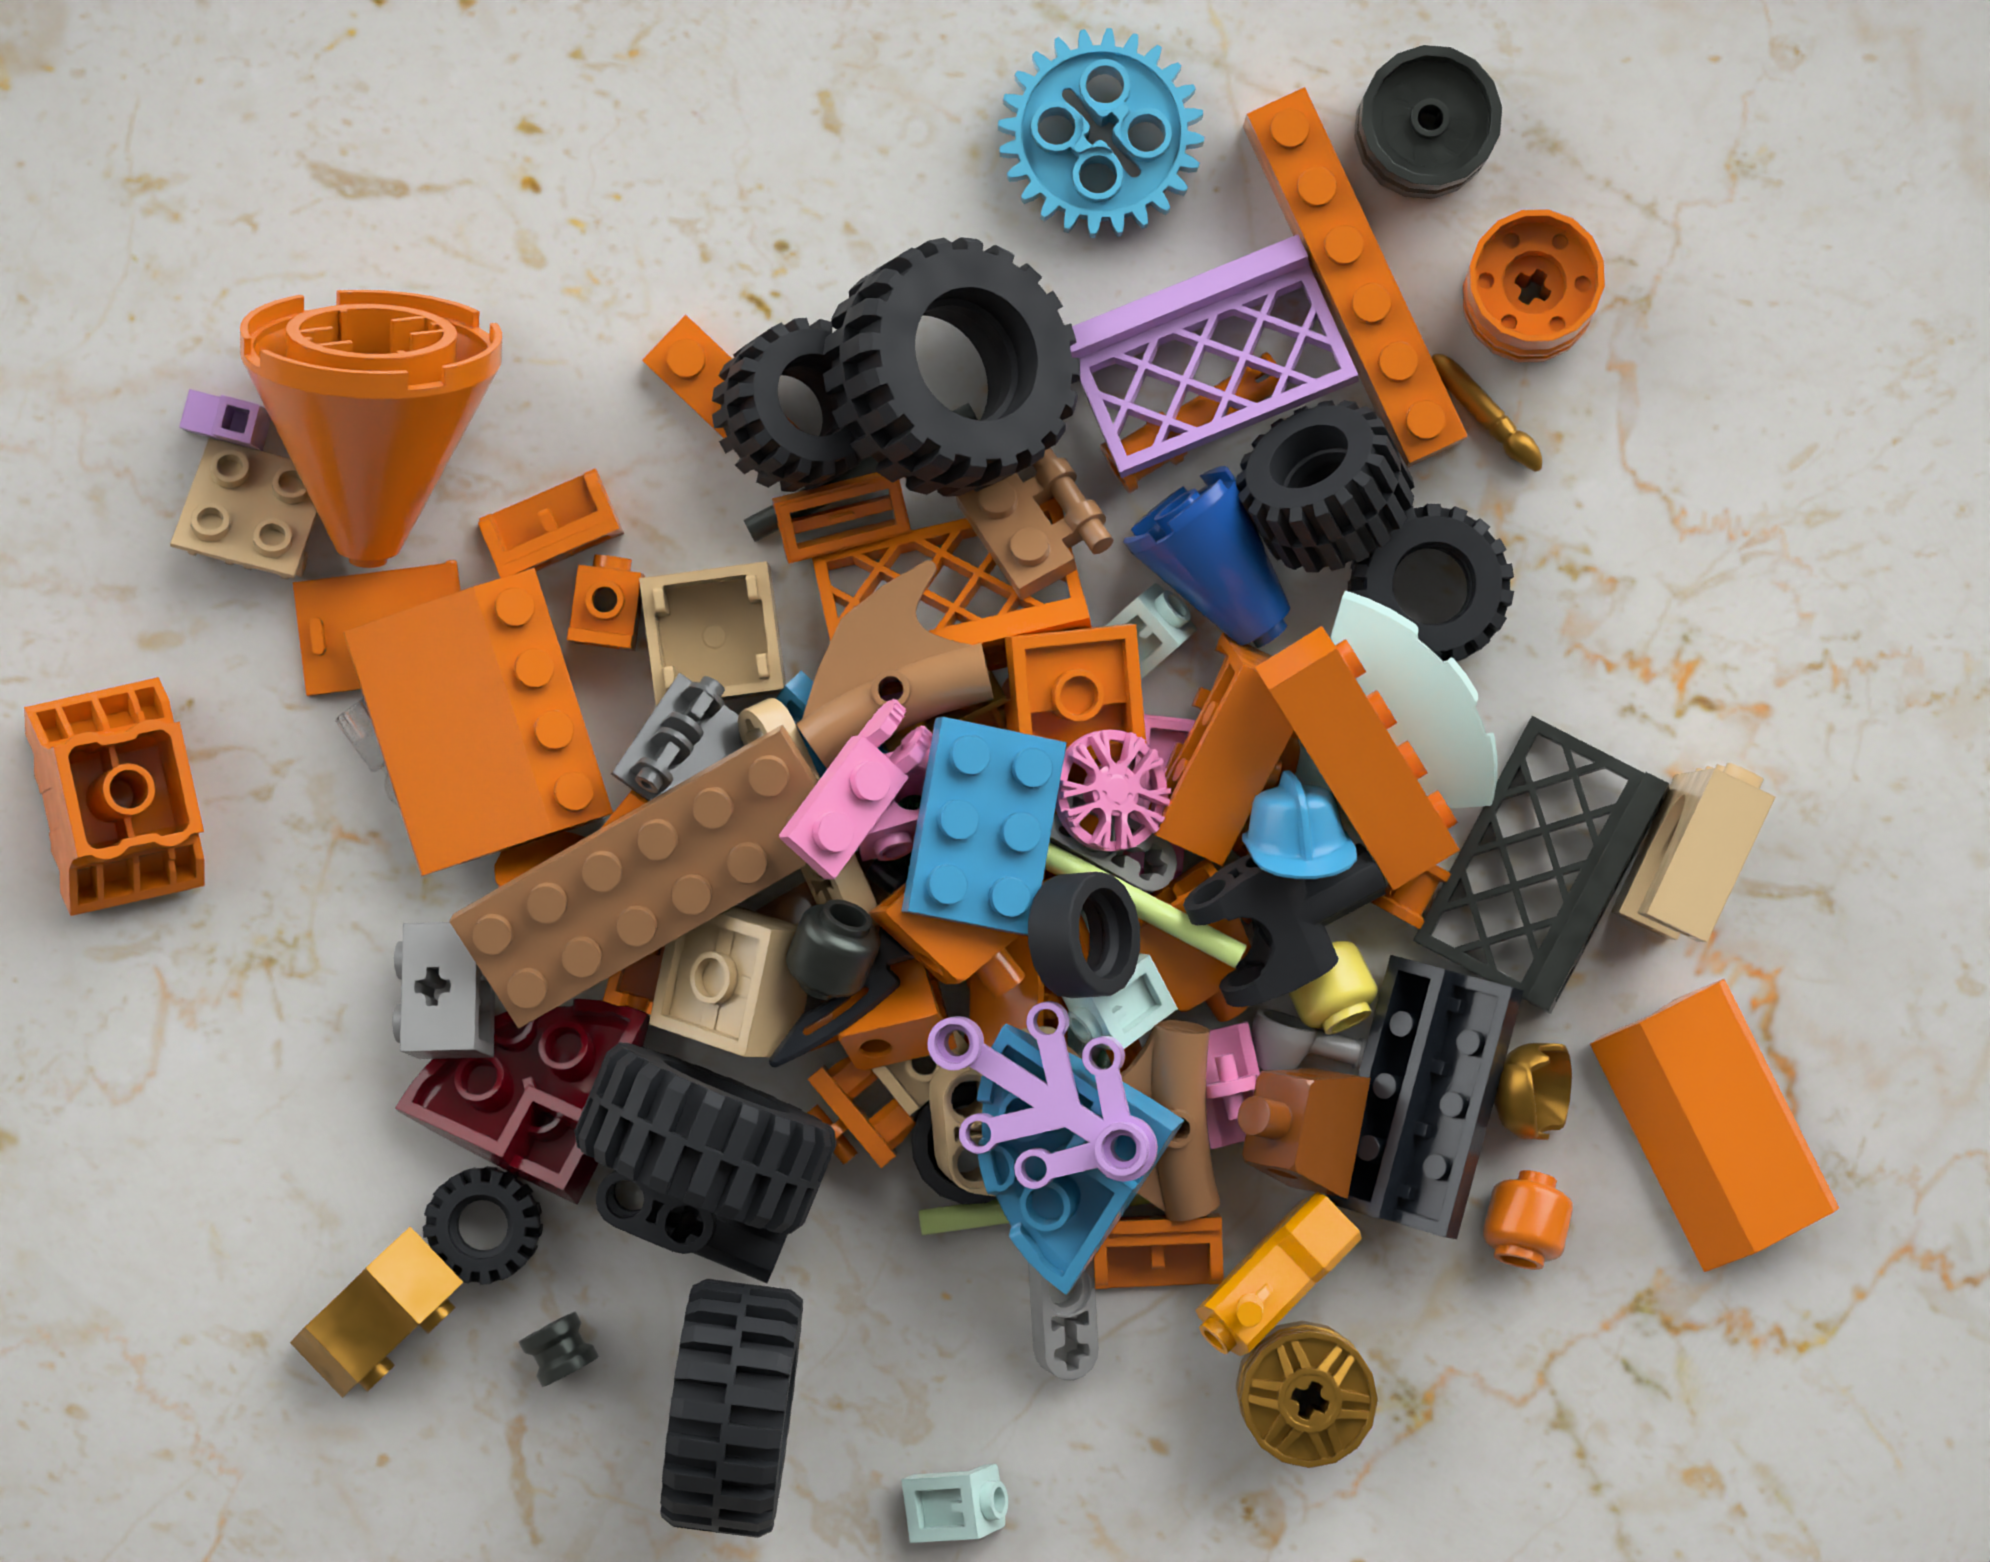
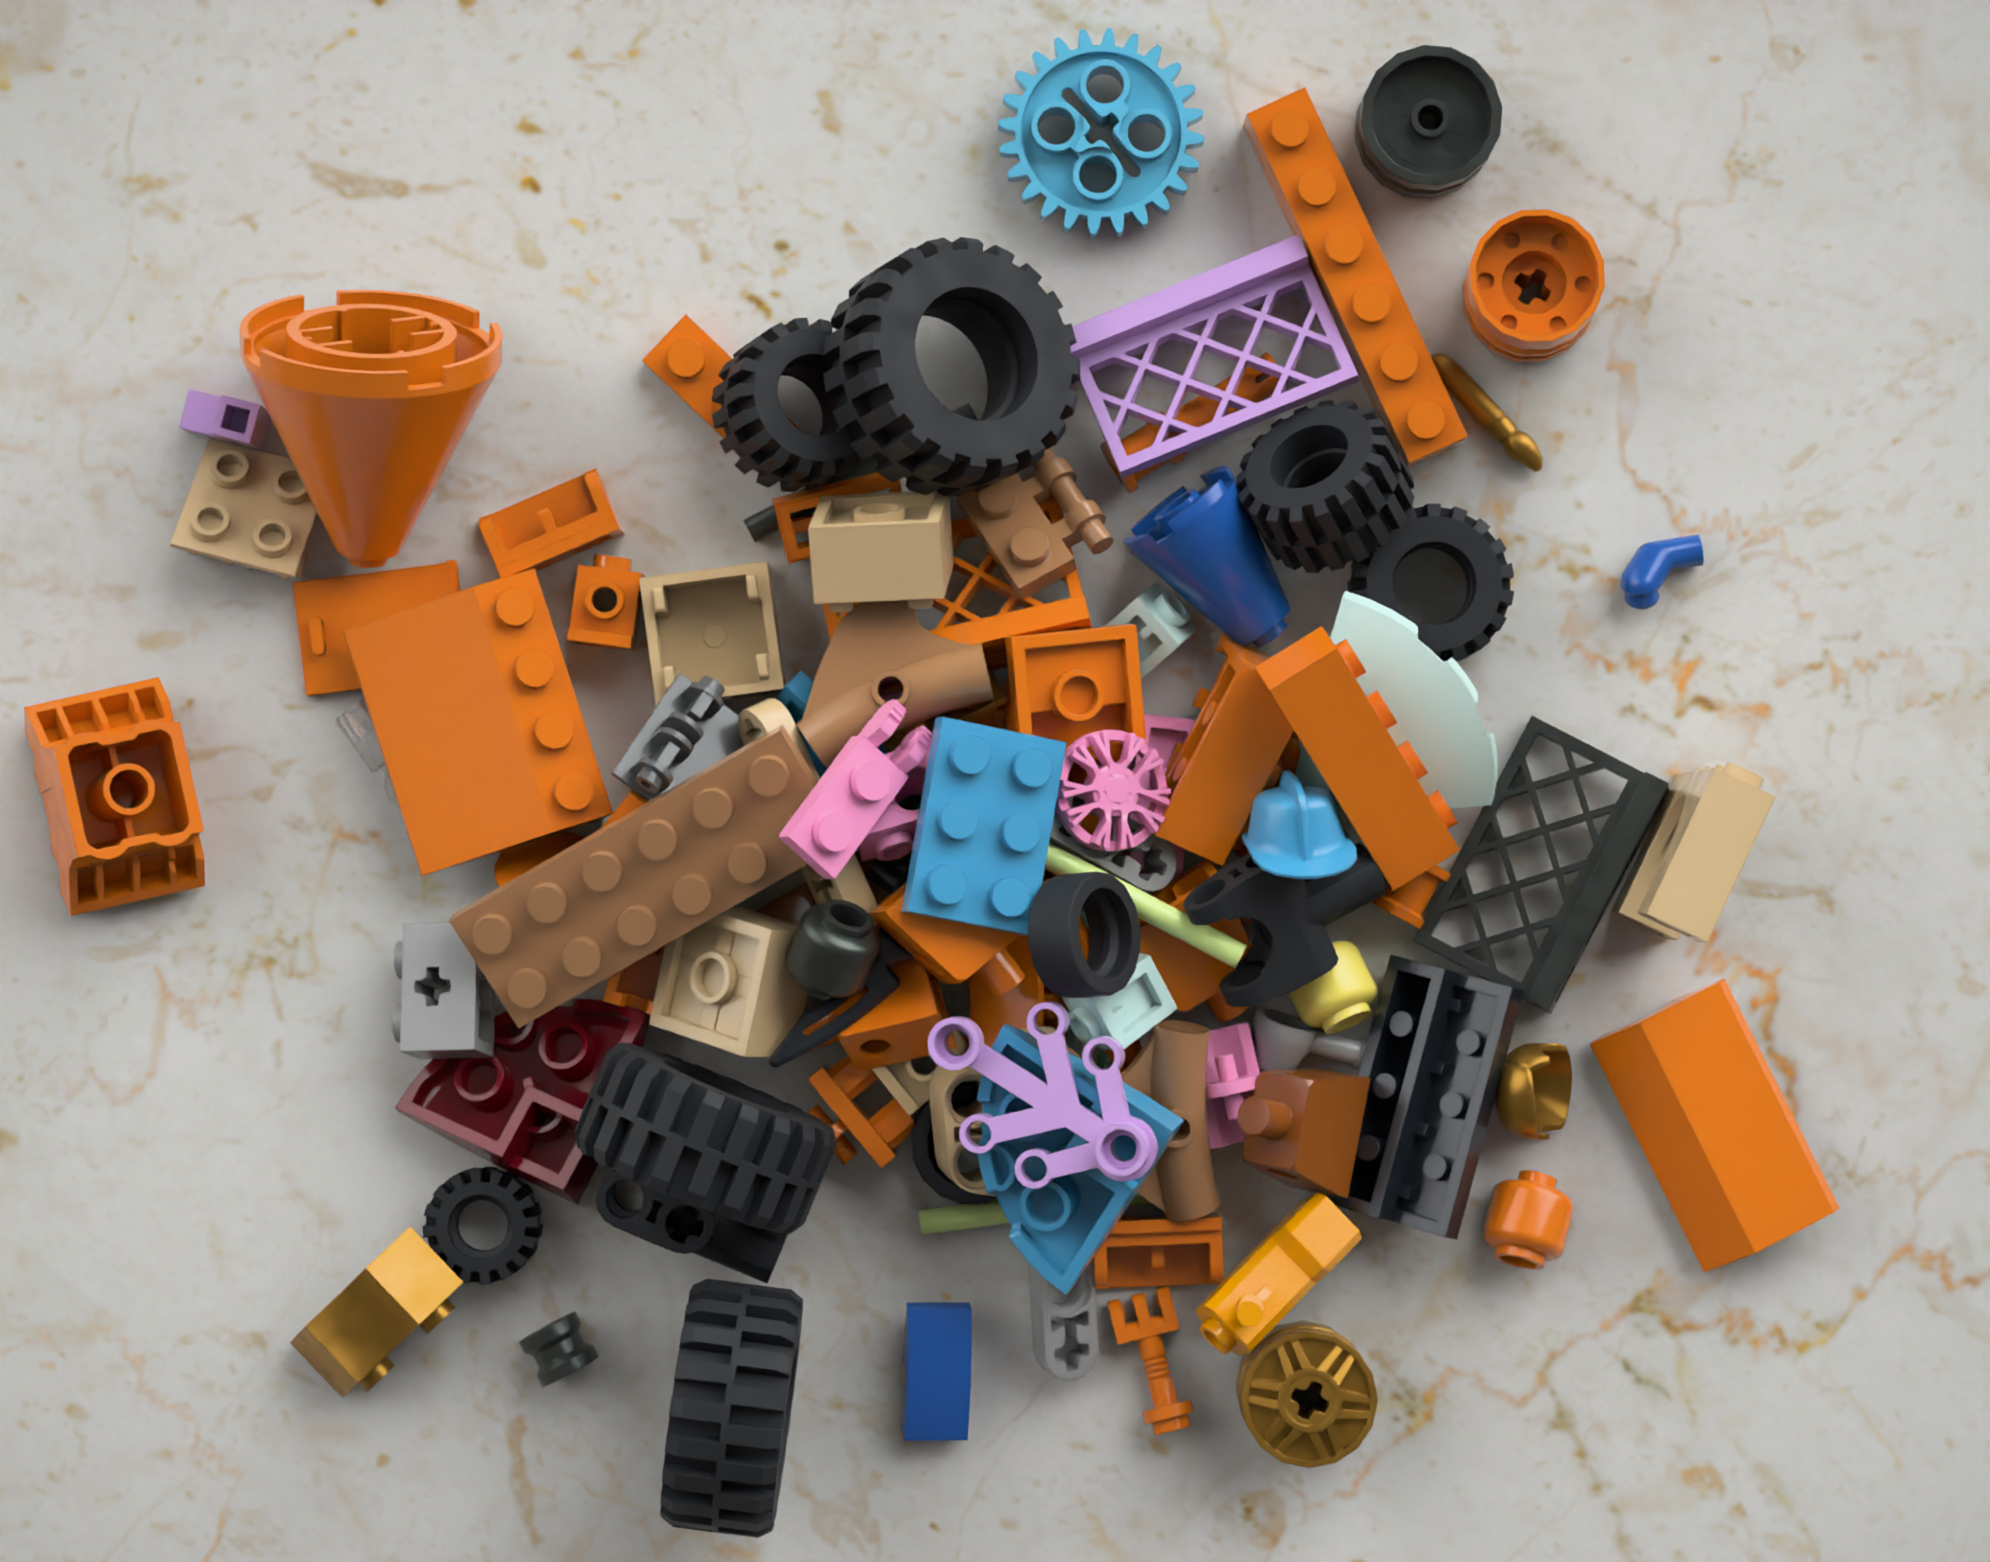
(880, 549): none -> tan container
(937, 1371): none -> blue slope
(955, 1504): light aqua bracket -> none
(1168, 1411): none -> orange hinge
(1653, 563): none -> blue arm

